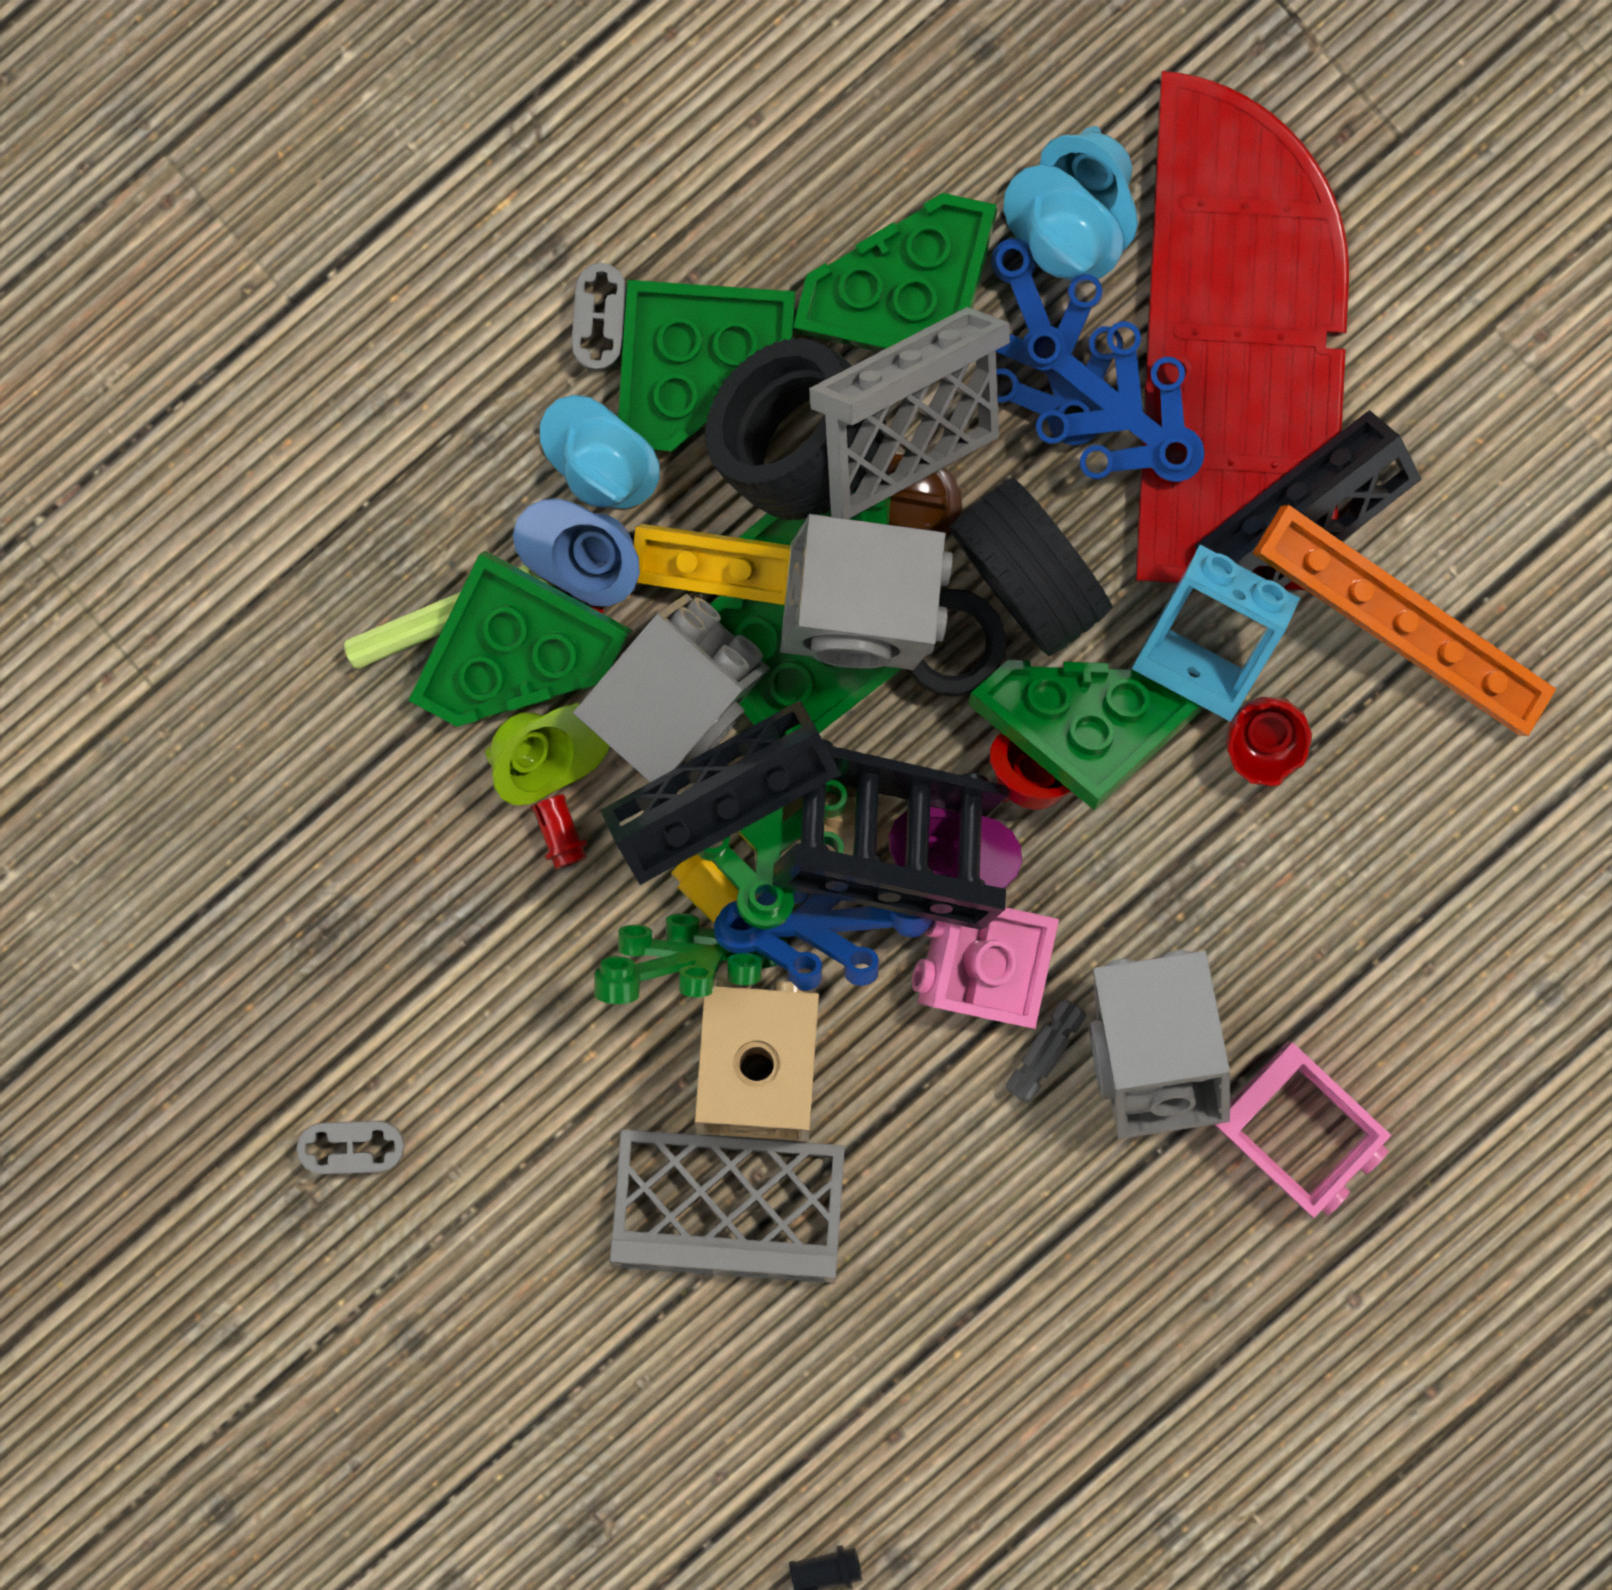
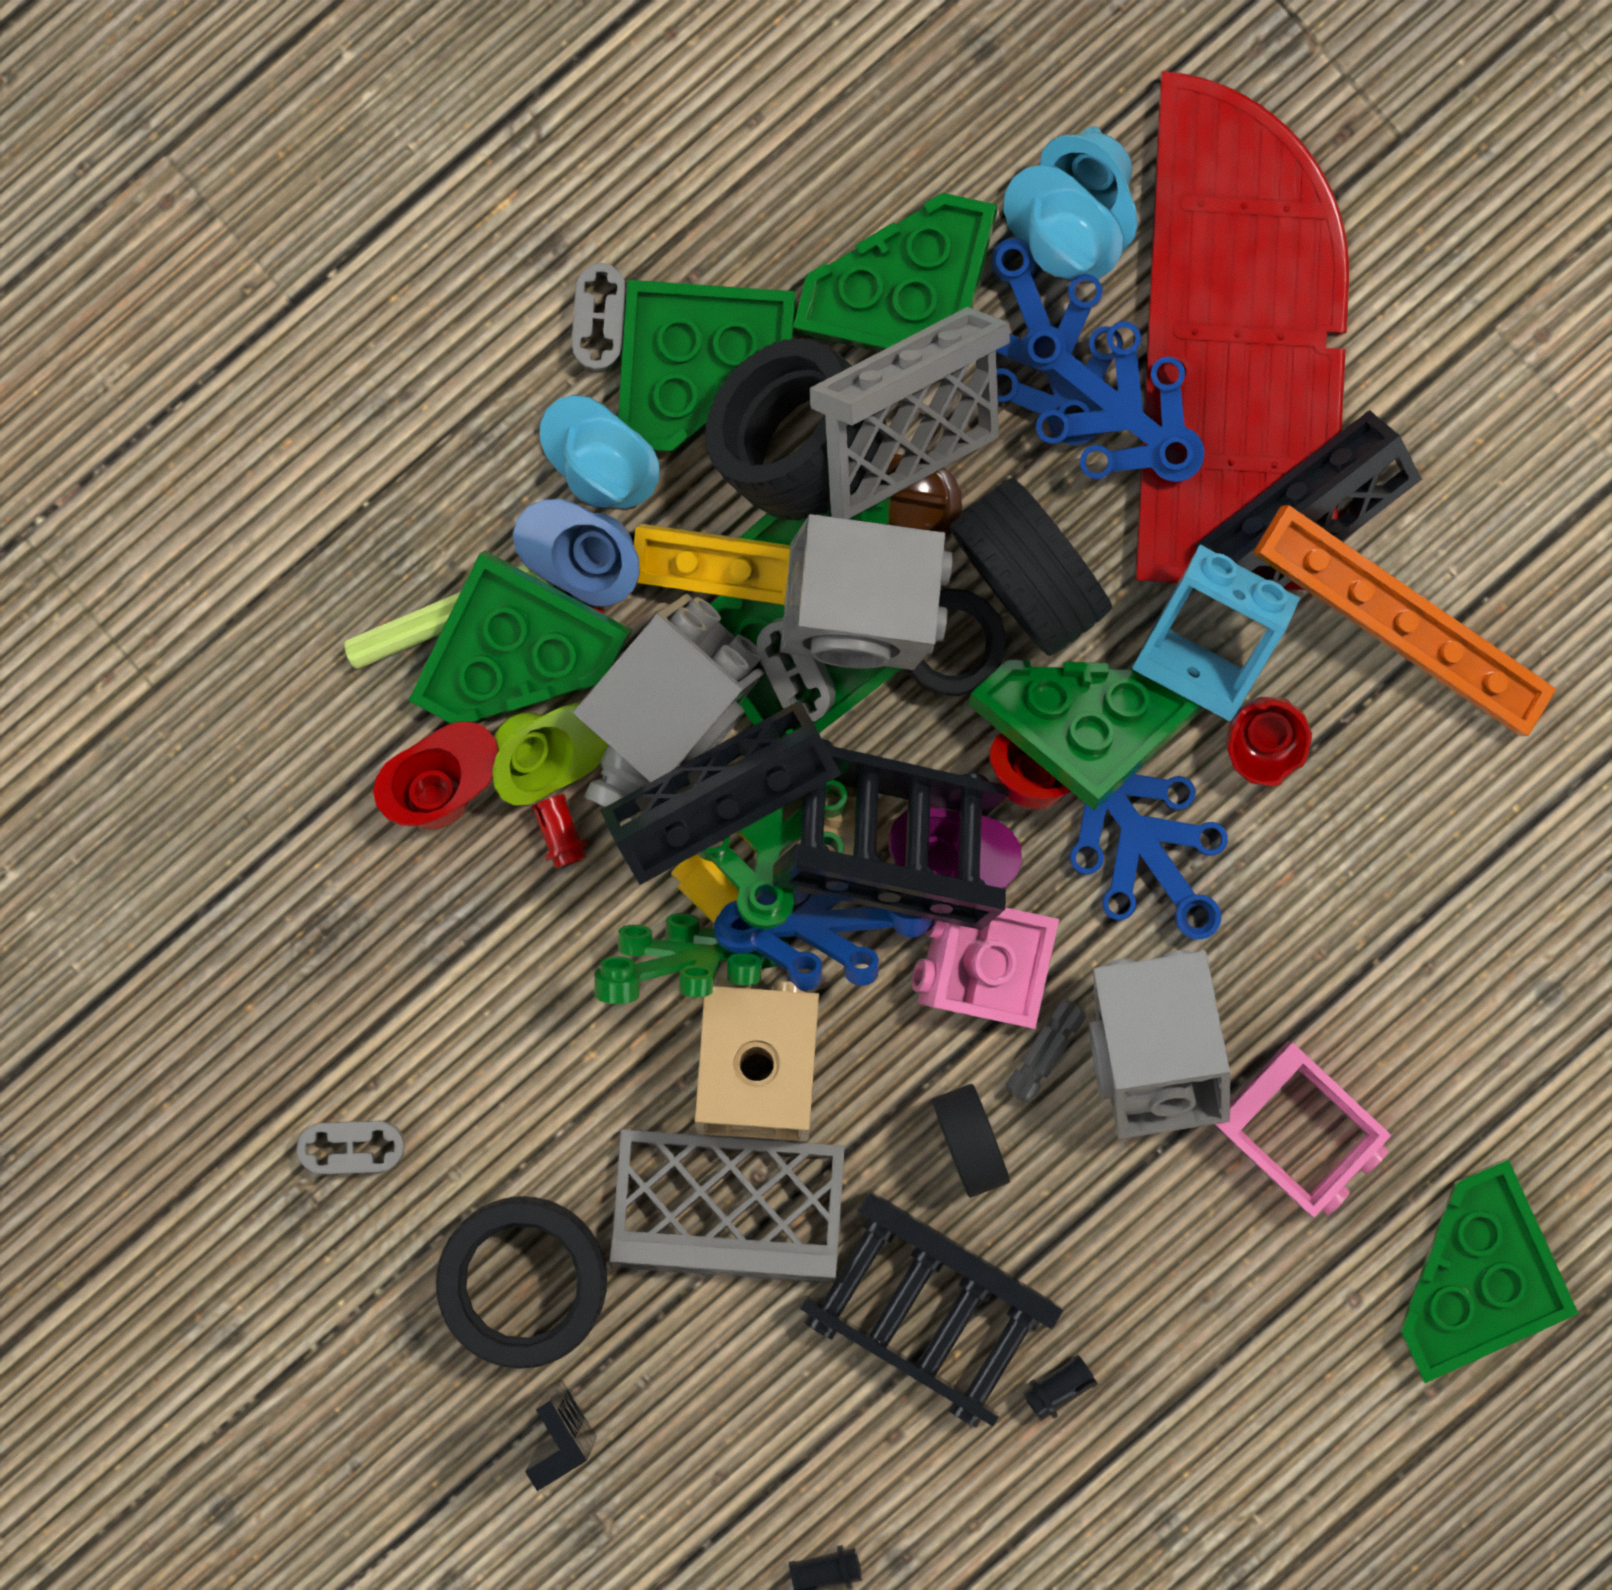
(436, 776): none -> red piece
(486, 1341): none -> black tyre
(570, 1439): none -> black fence
(618, 780): none -> light grey wheel
(784, 677): none -> light grey beam
(970, 1140): none -> black tyre
(978, 1283): none -> black fence
(1059, 1388): none -> black pin
(1140, 837): none -> blue plant
(1483, 1277): none -> green plate

